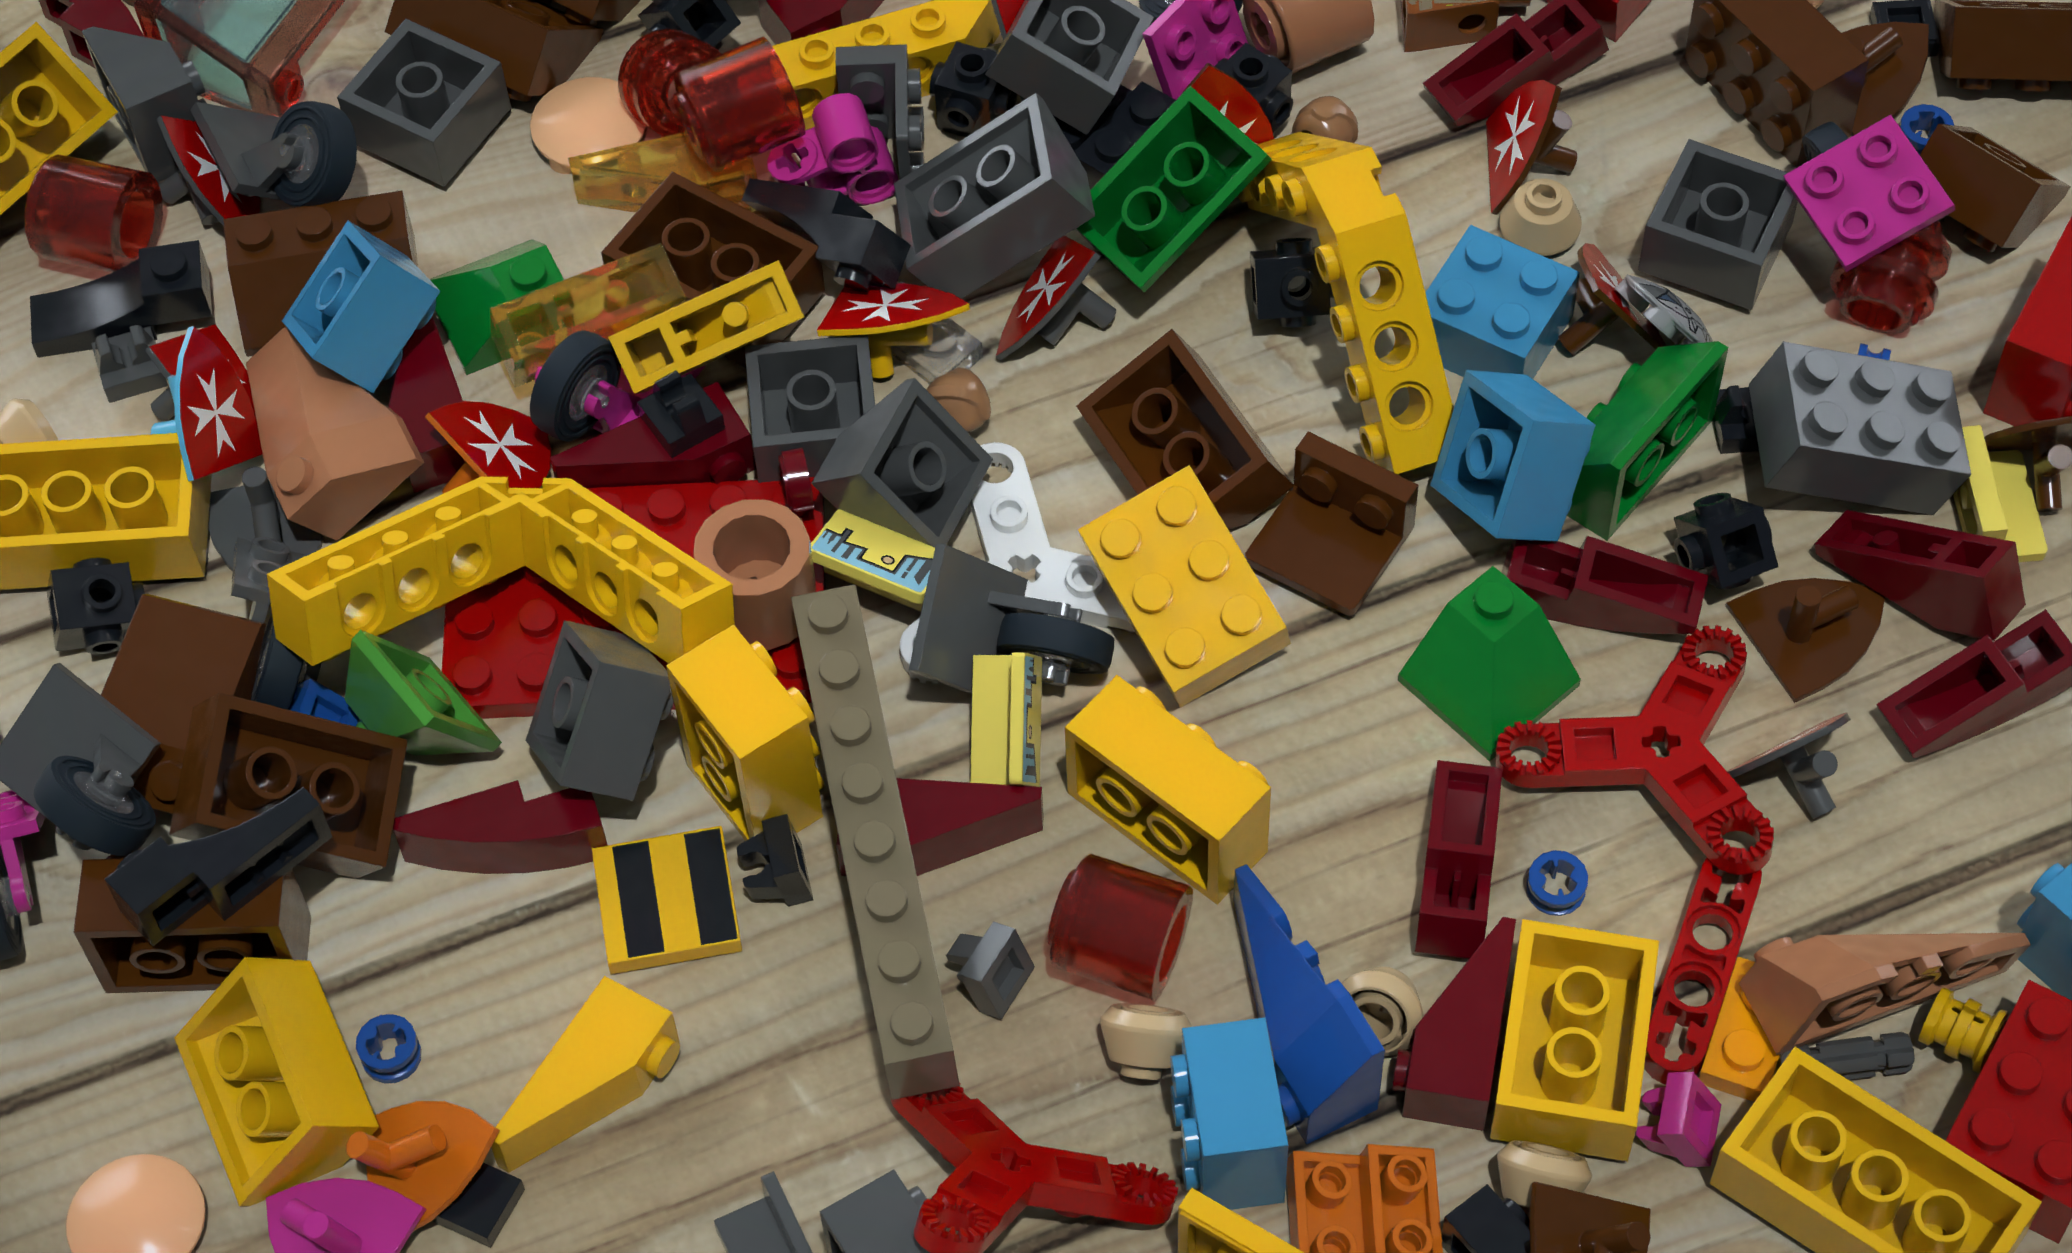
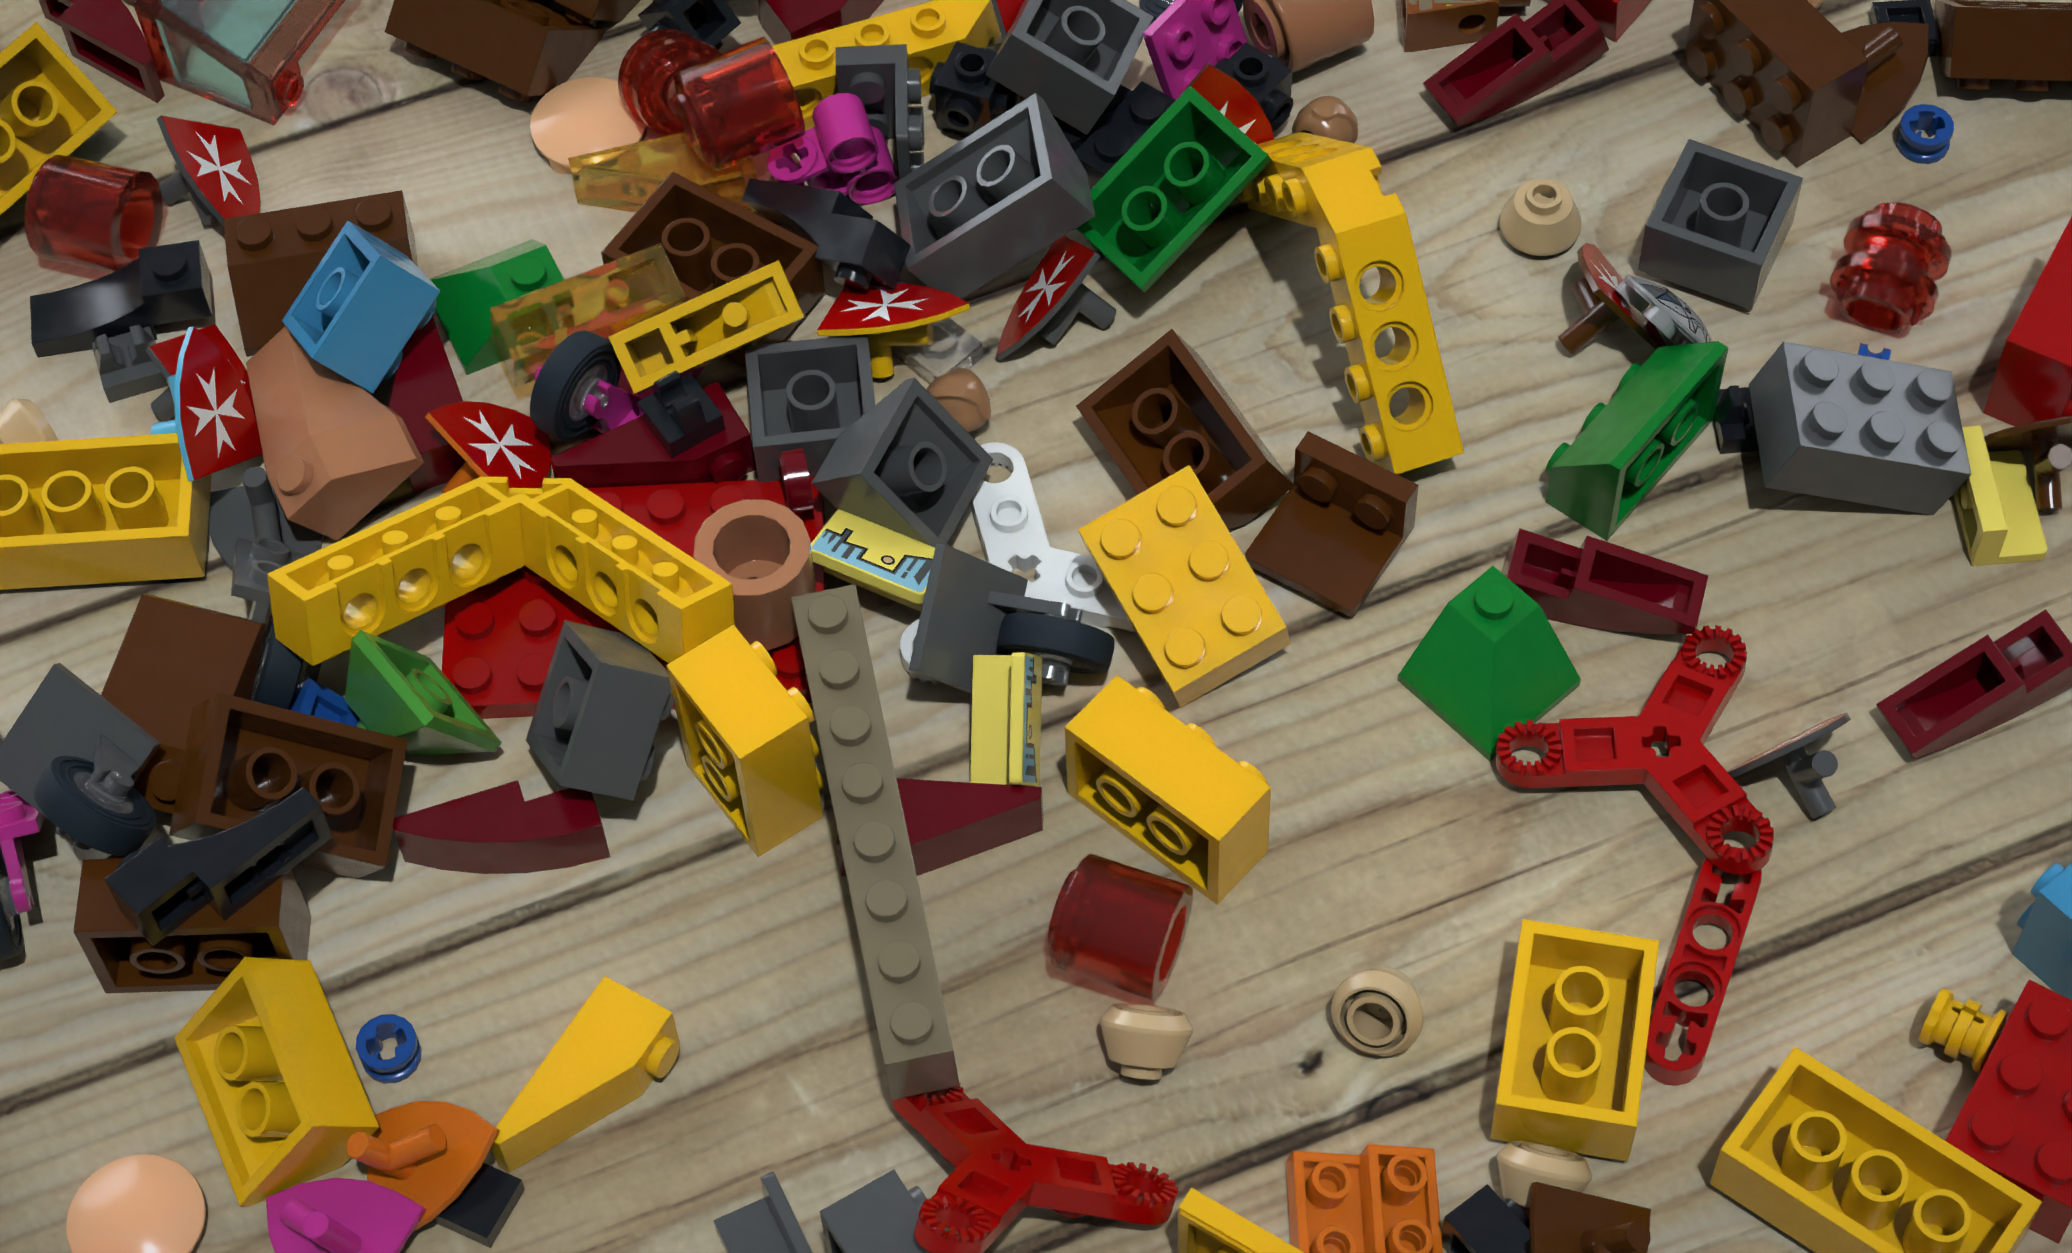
(92, 605): black brick -> none
(142, 83): dark grey slope -> none
(289, 158): plate -> none
(425, 101): dark grey brick -> none
(666, 900): tile -> none
(784, 861): black tile -> none
(992, 967): dark grey tile -> none
(1230, 1114): dark azure brick -> none
(1270, 280): black brick -> none
(1318, 1037): blue wedge -> none
(1457, 1040): dark red slope -> none
(1459, 859): dark red slope -> none
(1499, 305): dark azure brick -> none
(1512, 455): dark azure brick -> none
(1526, 133): shield -> none
(1551, 863): blue bush -> none
(1686, 1120): dark pink tile -> none
(1725, 540): black brick -> none
(1739, 1052): light orange plate -> none
(1809, 629): reddish brown shield -> none
(1848, 980): nougat wedge -> none
(1862, 1056): dark grey axle -> none
(1866, 189): dark pink plate -> none
(1936, 573): dark red slope -> none
(1991, 187): reddish brown slope -> none

